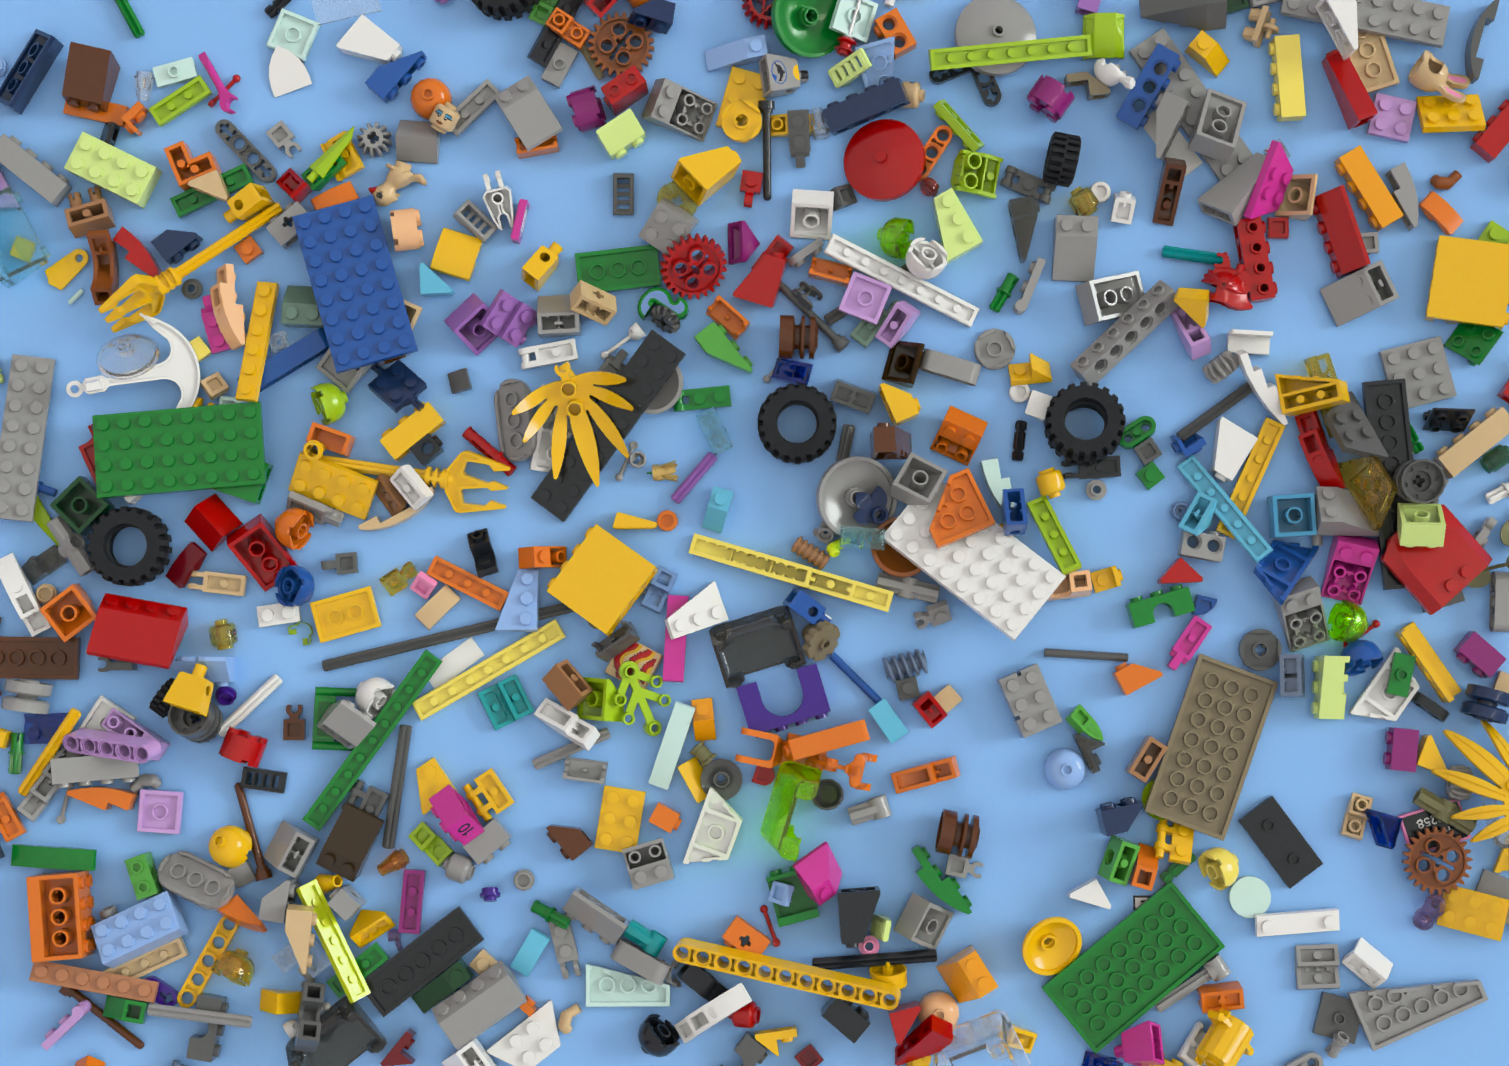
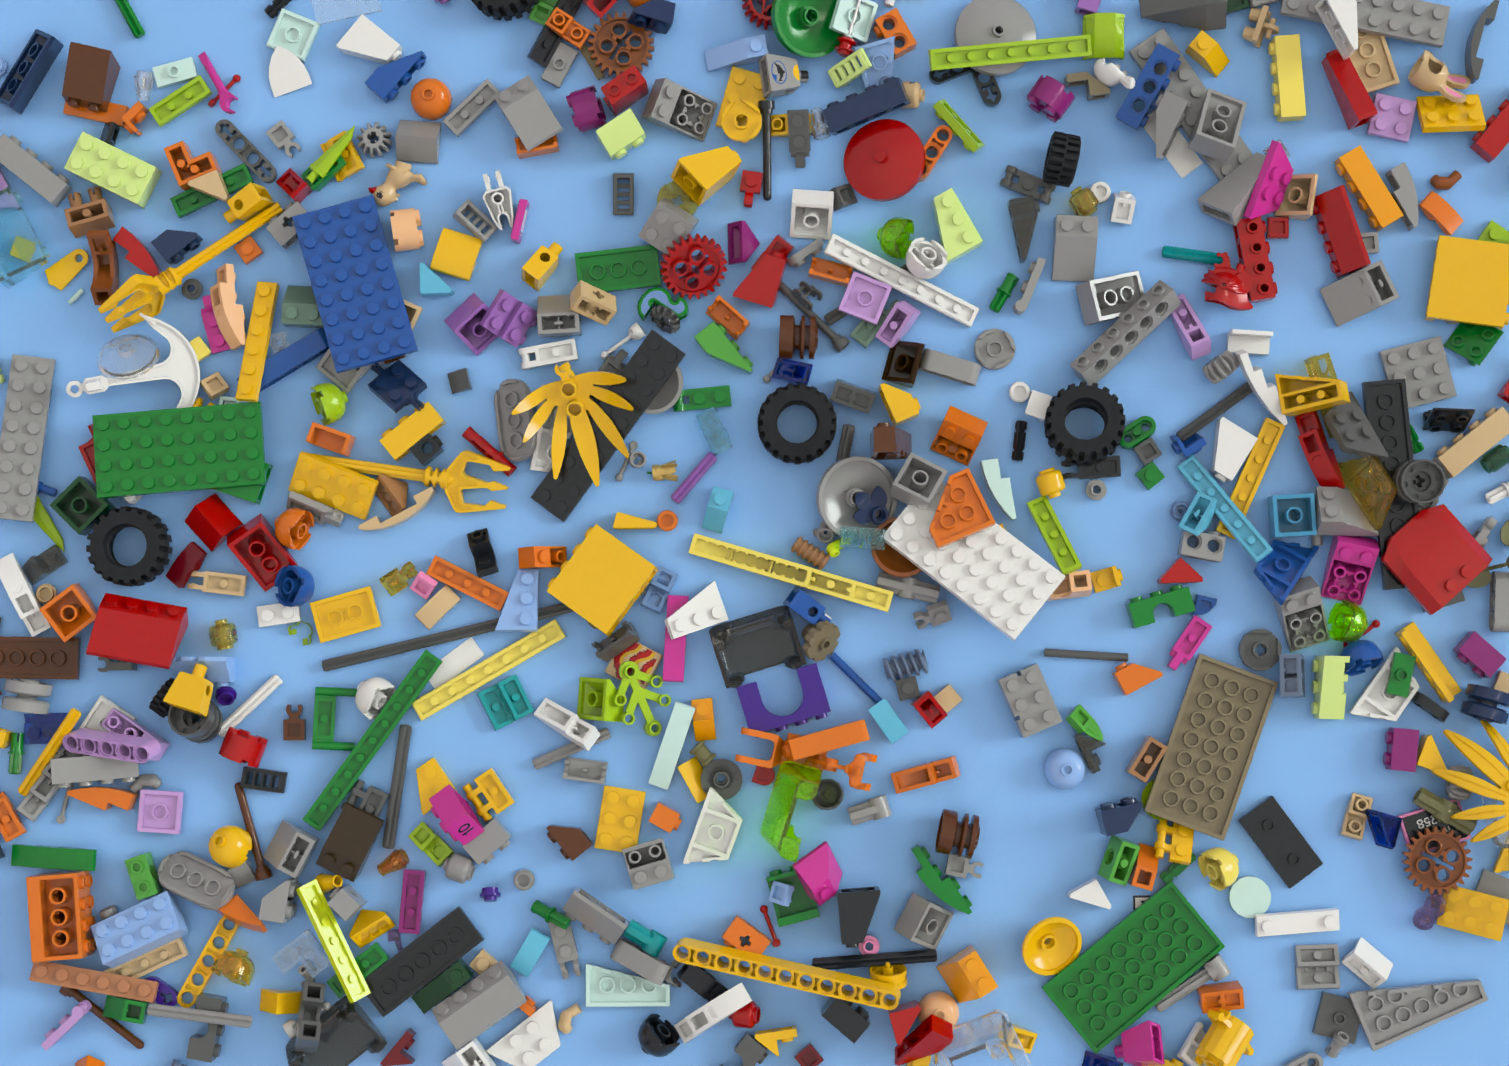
(71, 545): light grey piece -> none
(298, 930): tan slope -> none
(310, 450): yellow cone -> none
(336, 195): orange slope -> none
(345, 563): dark grey plate -> none
(346, 723): light grey slope -> none
(411, 486): white slope -> none
(444, 117): tan head -> none
(567, 684): medium nougat brick -> none
(880, 927): yellowish green slope -> none
(929, 187): clear red plate -> none
(976, 173): lime slope -> none
(1014, 518): blue torso -> none
(1032, 372): yellow slope -> none
(1169, 190): reddish brown slope -> none
(1194, 303): yellow slope -> none
(1420, 525): yellowish green slope -> none

